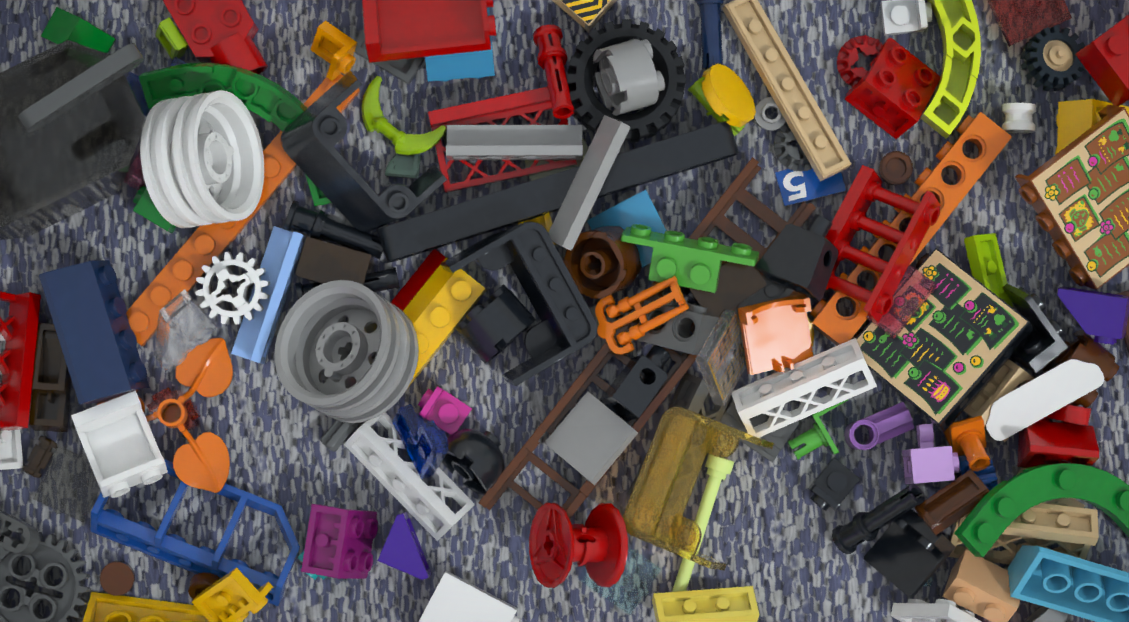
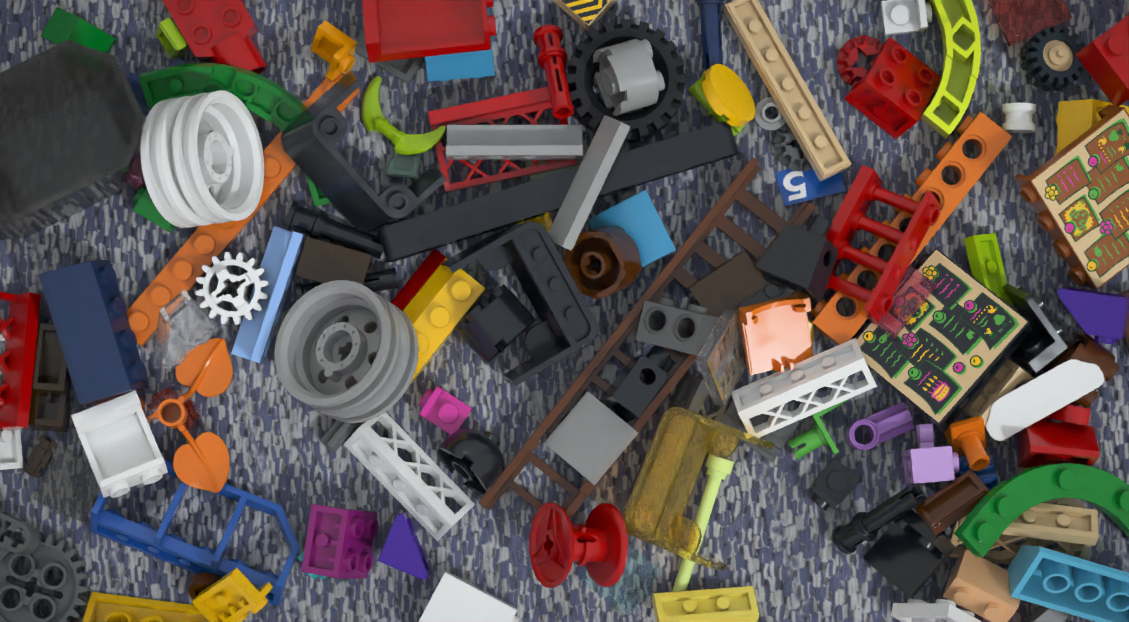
(80, 87): dark grey beam -> none
(117, 578): reddish brown tile -> none
(422, 440): clear blue plate -> none
(608, 329): orange piece -> none
(690, 260): bright green bracket -> none
(895, 168): reddish brown tile -> none

